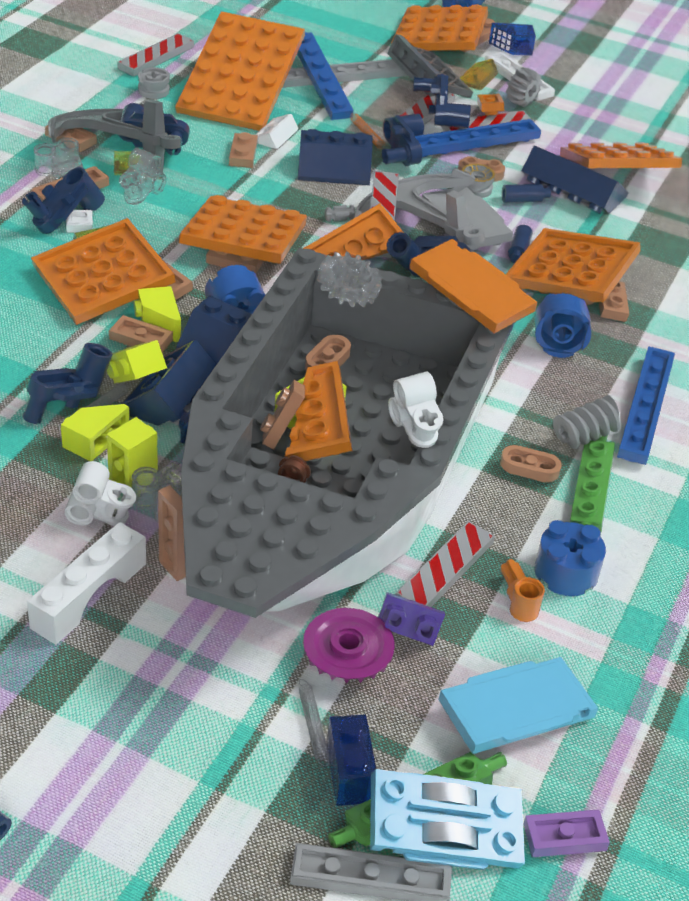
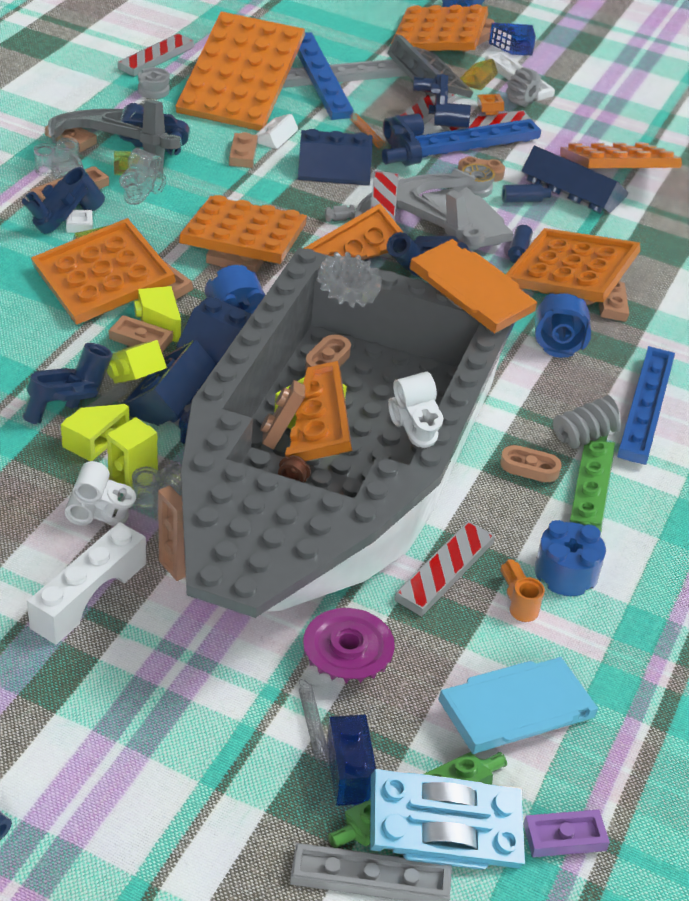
(411, 618): dark purple hips -> none

